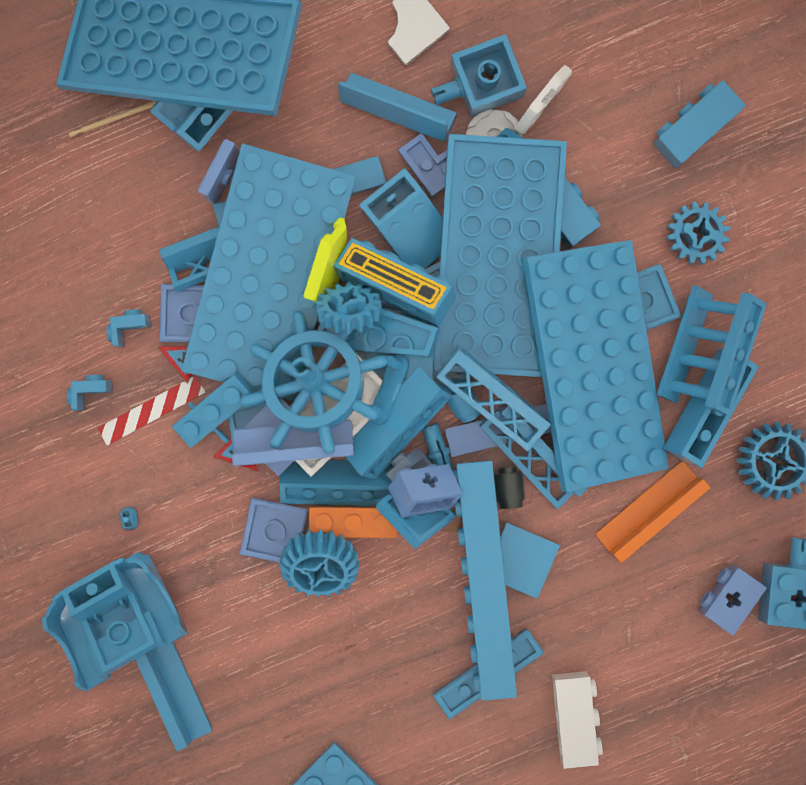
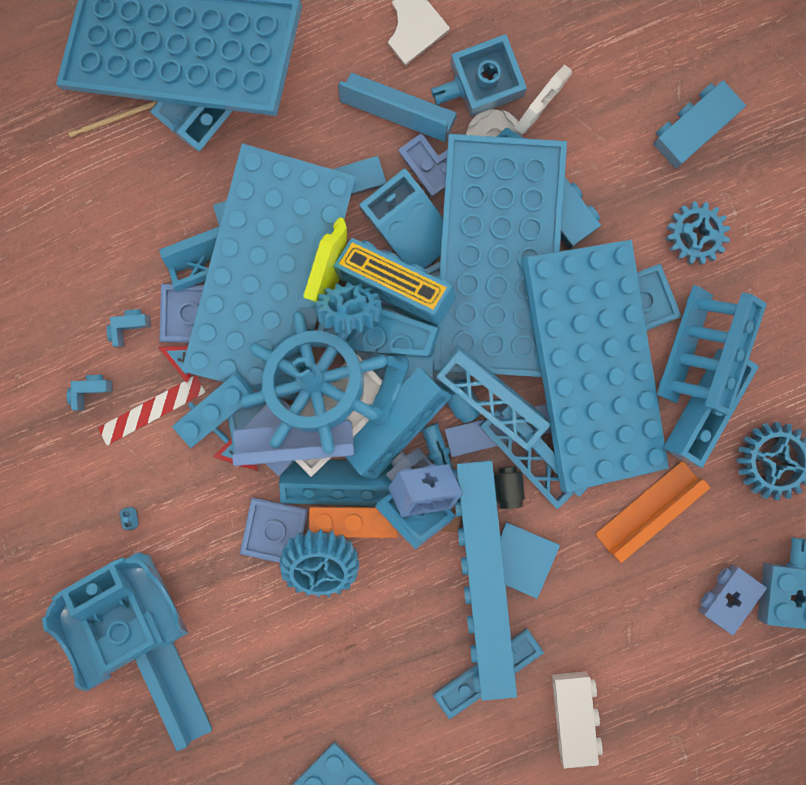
(220, 172): medium blue plate -> none

